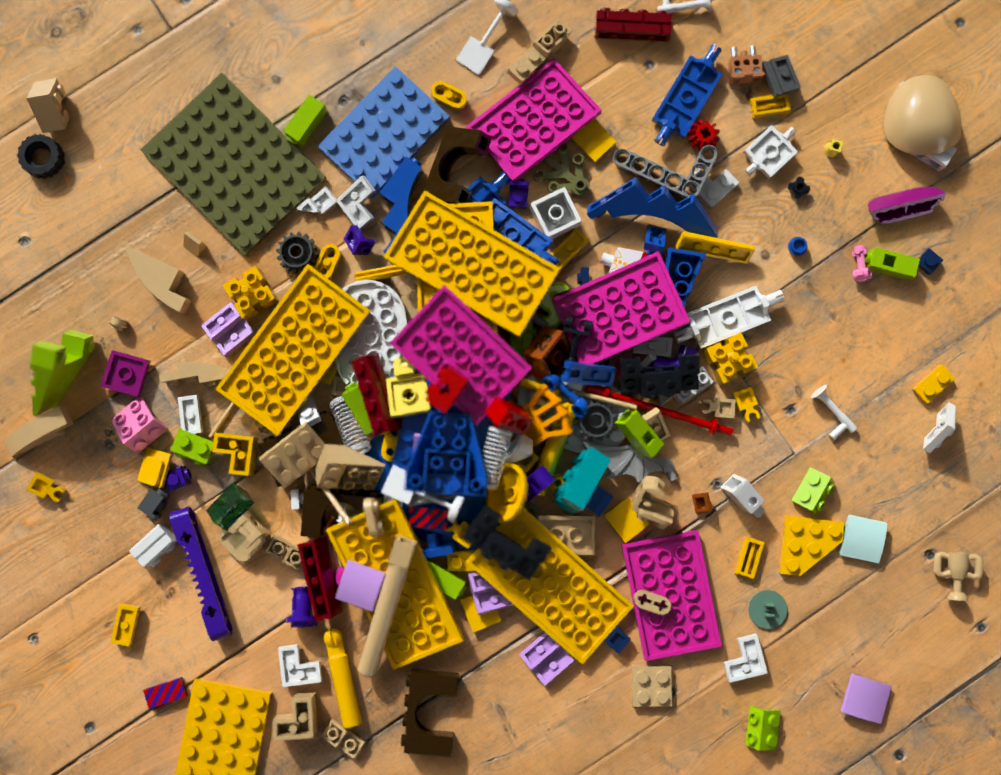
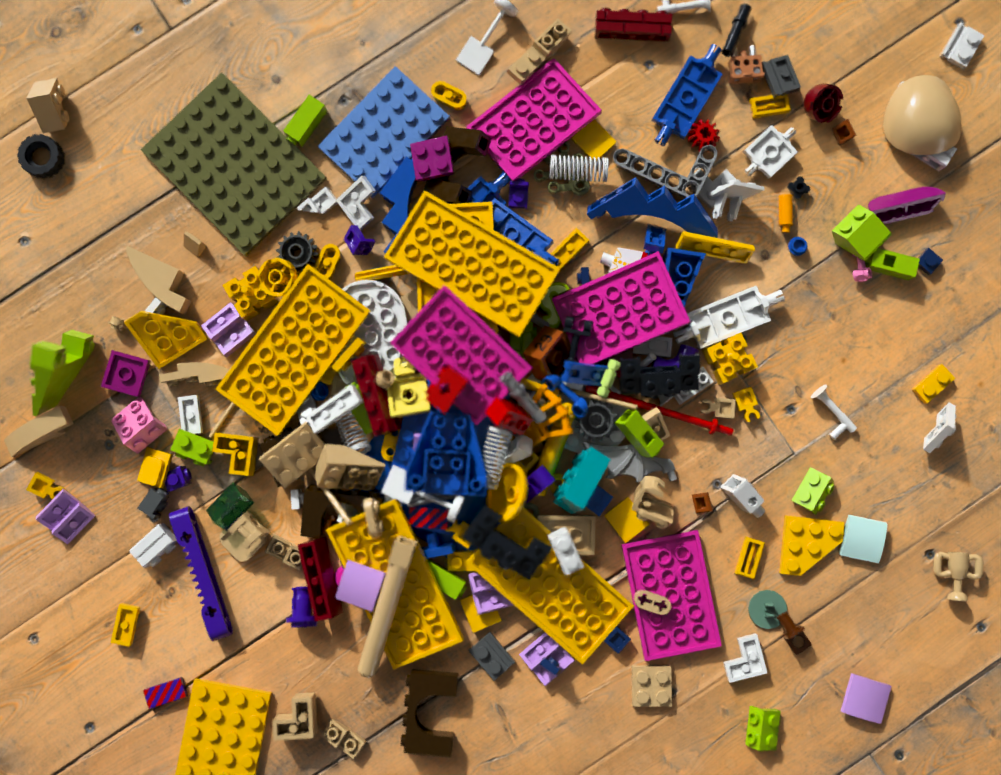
(65, 516): none -> lavender slope
(156, 306): none -> white plate
(164, 336): none -> yellow plate
(277, 276): none -> yellow cylinder
(295, 672): white plate -> none
(320, 392): none -> blue plate
(334, 409): none -> white plate
(342, 678): yellow piece -> none
(354, 349): none -> yellow plate
(385, 379): none -> tan plate
(432, 158): none -> magenta plate
(492, 656): none -> dark grey plate
(517, 391): none -> light grey pin
(551, 665): none -> dark blue plate
(553, 164): none -> white piece
(555, 213): white brick -> none
(565, 551): none -> white brick
(608, 378): none -> yellowish green axle
(736, 192): none -> white plate
(738, 24): none -> black pin
(785, 212): none -> light orange cylinder
(793, 631): none -> reddish brown bracket
(823, 102): none -> dark red cylinder
(830, 151): light yellow hose -> none
(844, 132): none -> dark orange slope
(861, 233): none -> lime slope
(962, 45): none -> white plate

